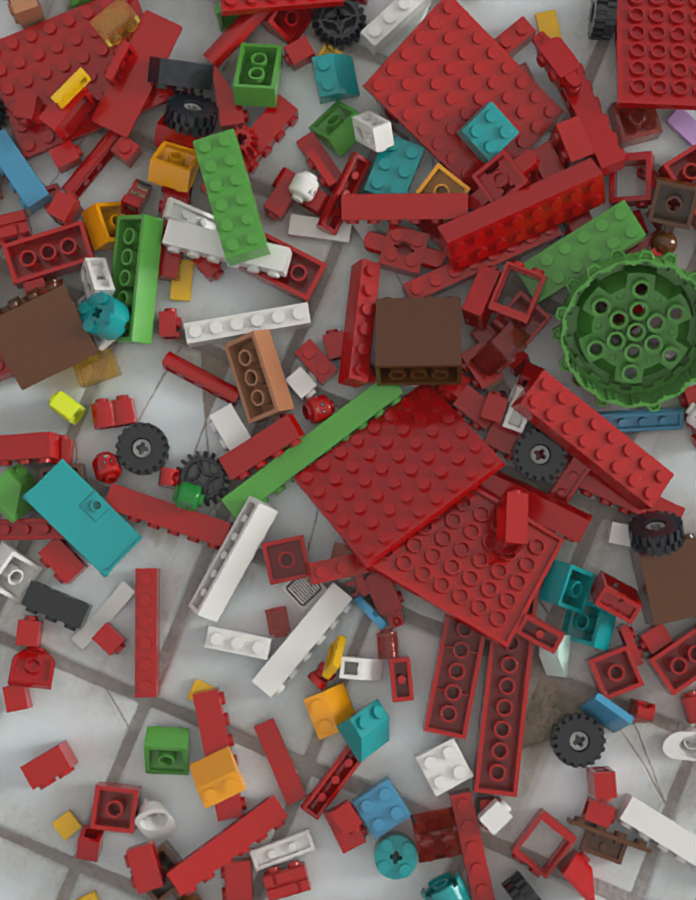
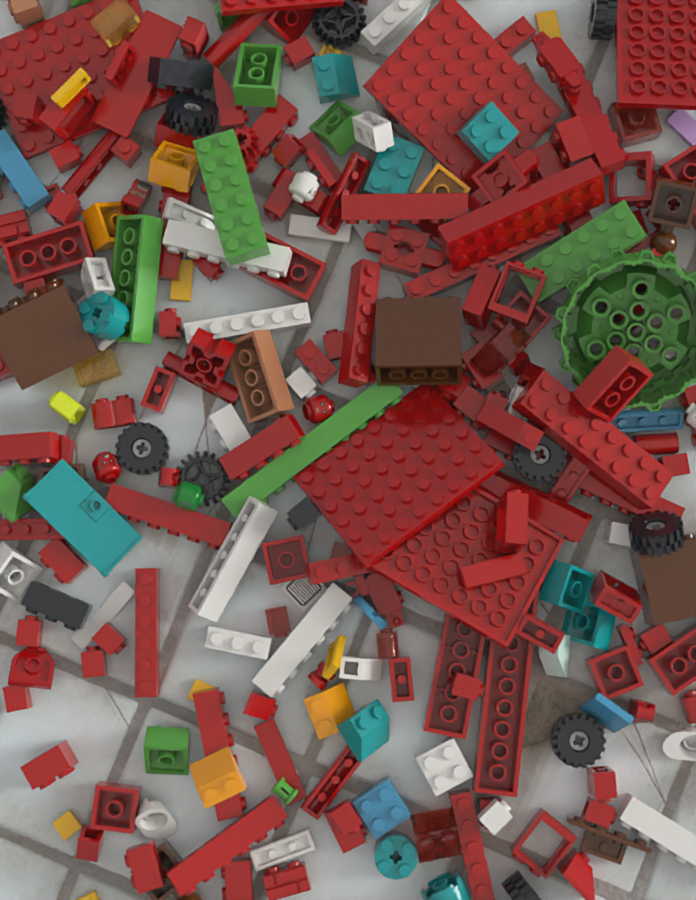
(94, 662): none -> red brick
(159, 390): none -> red brick
(193, 38): none -> red brick
(207, 358): none -> red brick
(260, 706): none -> red slope
(282, 784): none -> bright green bush
(288, 150): none -> red brick
(303, 514): none -> black brick
(466, 686): none -> red brick
(492, 570): none -> red tile
(510, 426): none -> red slope
(613, 384): none -> red brick
(658, 443): none -> red brick
(677, 463): none -> red brick

